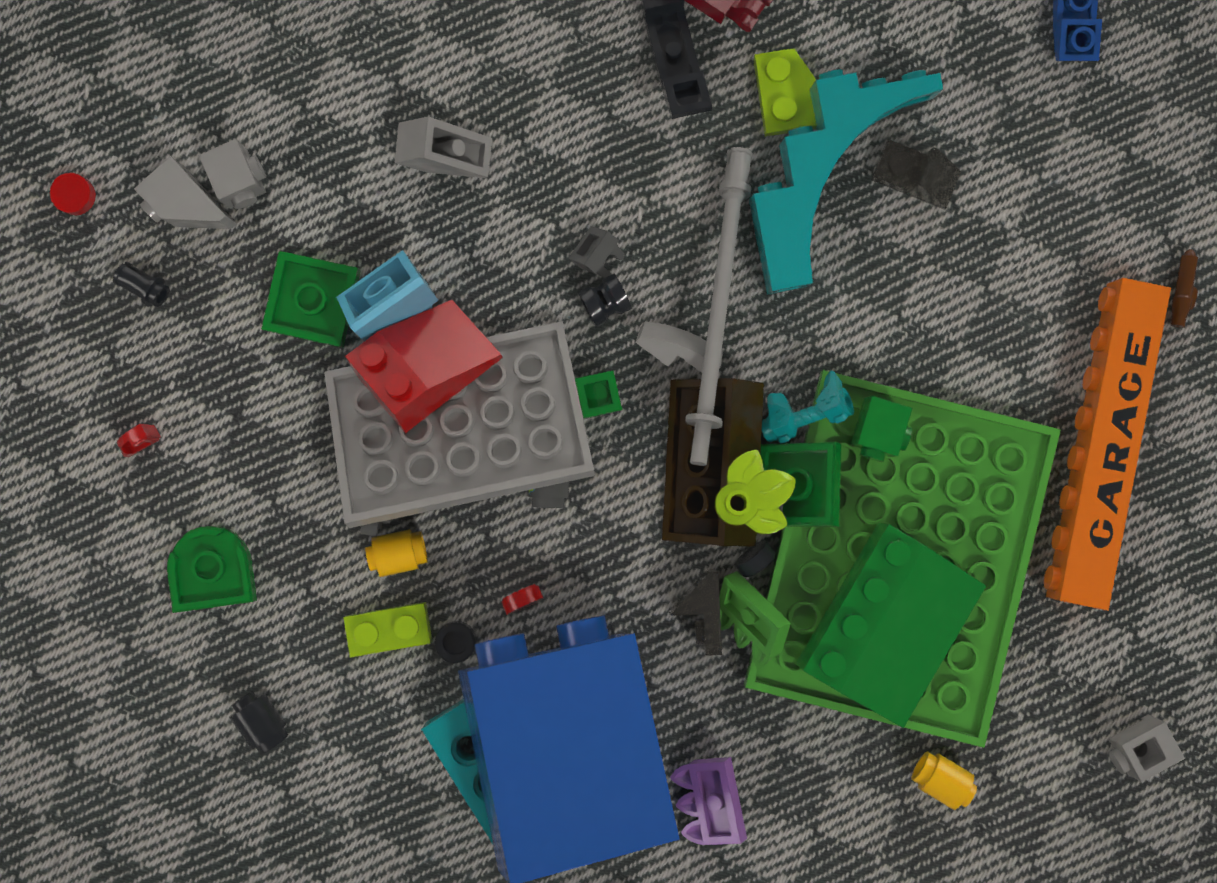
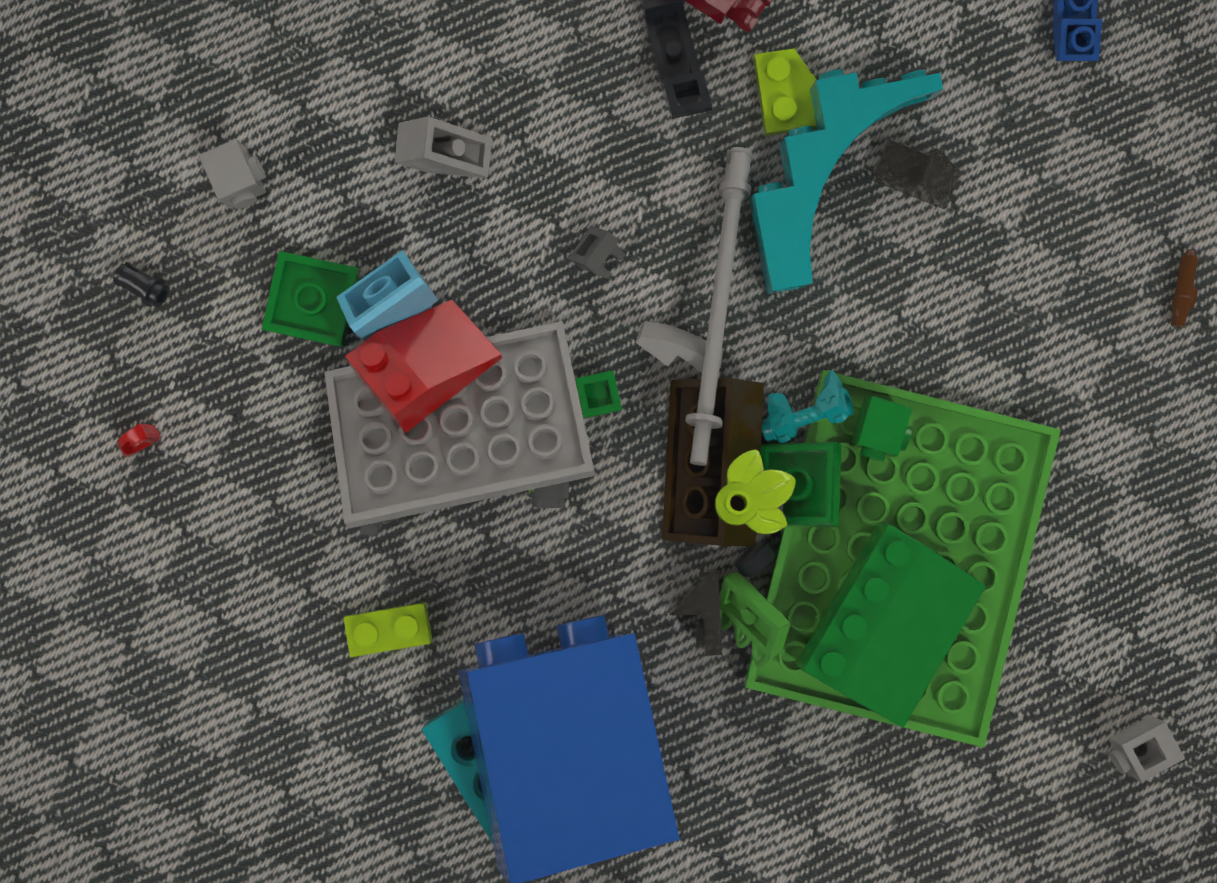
(72, 194): red tile -> none
(180, 199): light grey slope -> none
(210, 570): green tile -> none
(258, 722): black brick -> none
(396, 552): yellow brick -> none
(455, 641): black tile -> none
(522, 599): red tile -> none
(613, 296): black wheel -> none
(712, 801): medium lavender plate -> none
(944, 780): yellow brick -> none
(1107, 443): orange brick -> none

